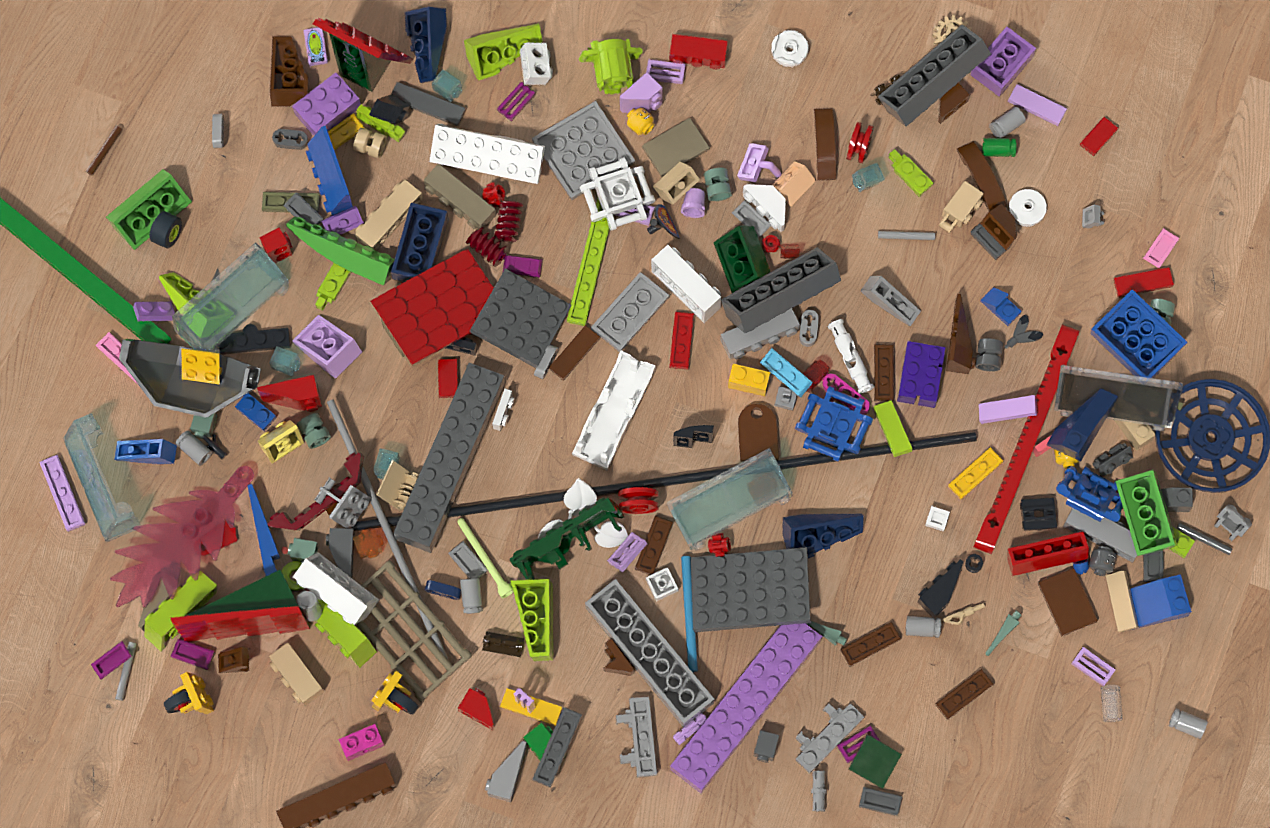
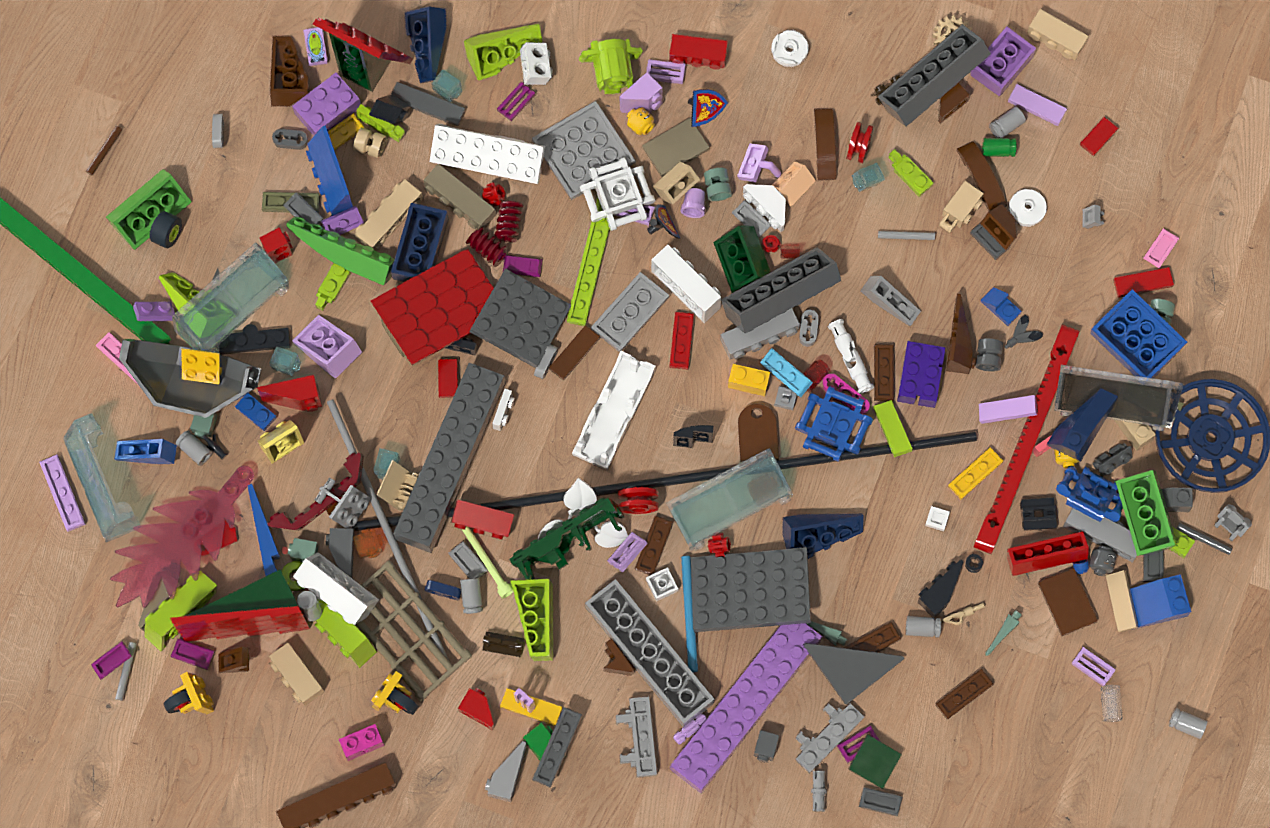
(312, 428): sand green wheel -> none
(482, 519): none -> brick
(706, 106): none -> shield
(851, 669): none -> dark grey tile
(1057, 35): none -> tan brick

